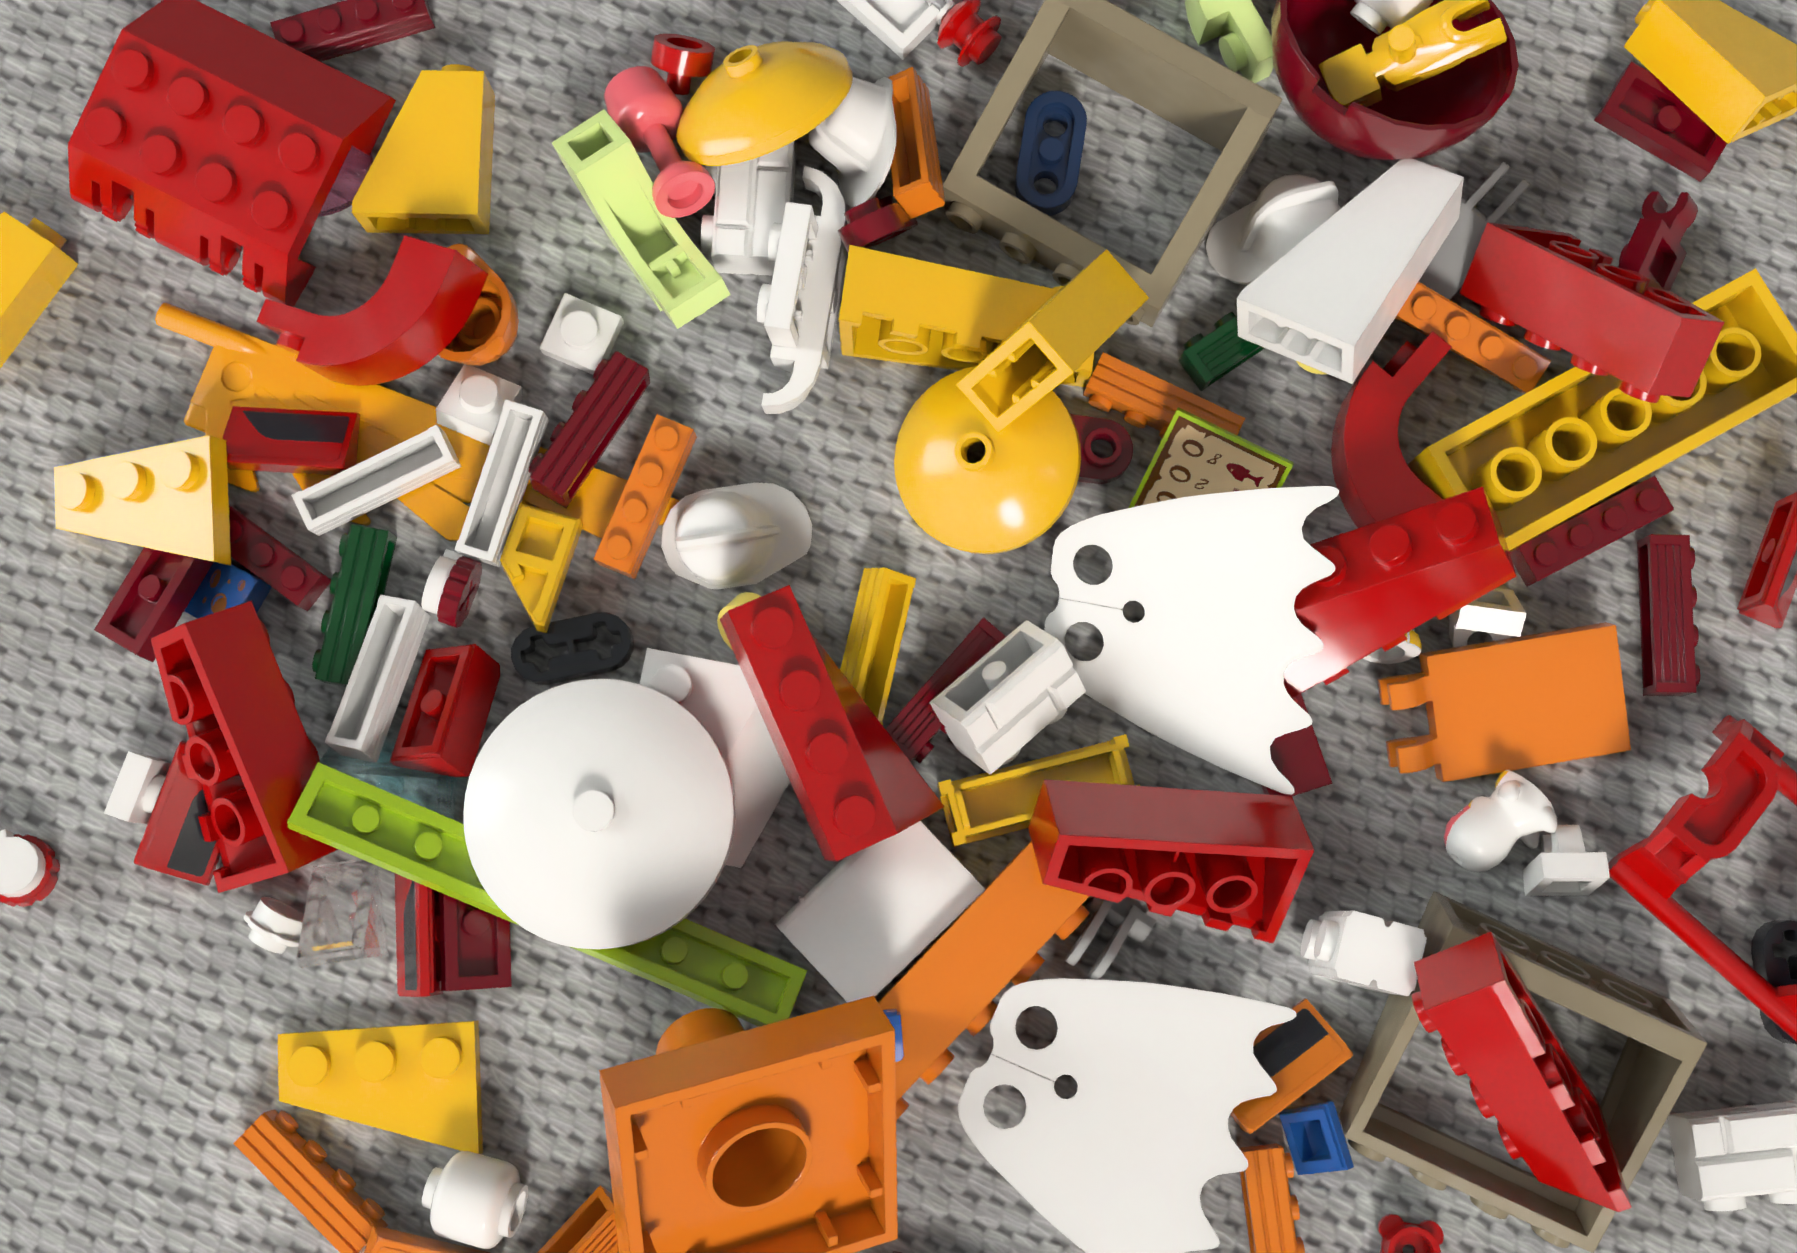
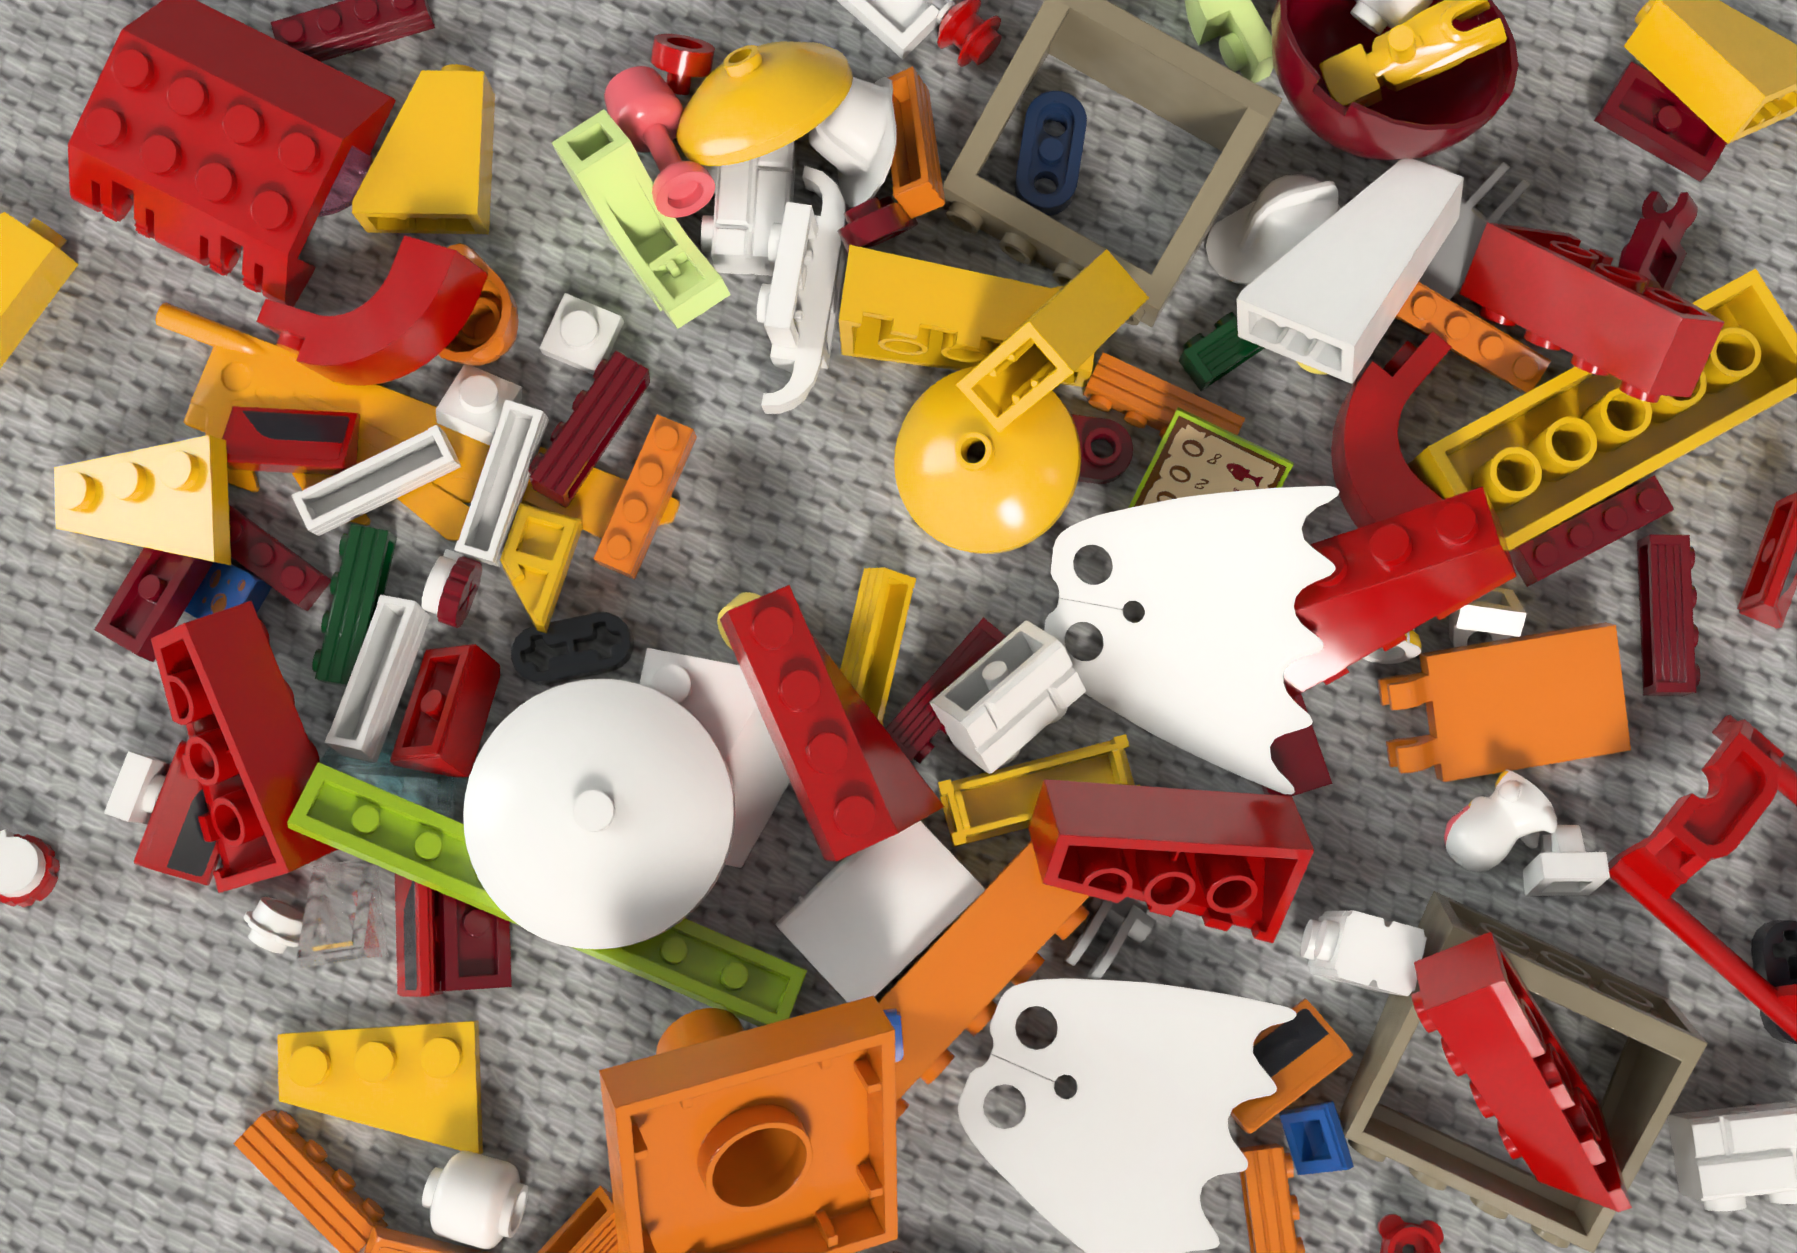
(735, 534): white piece -> none

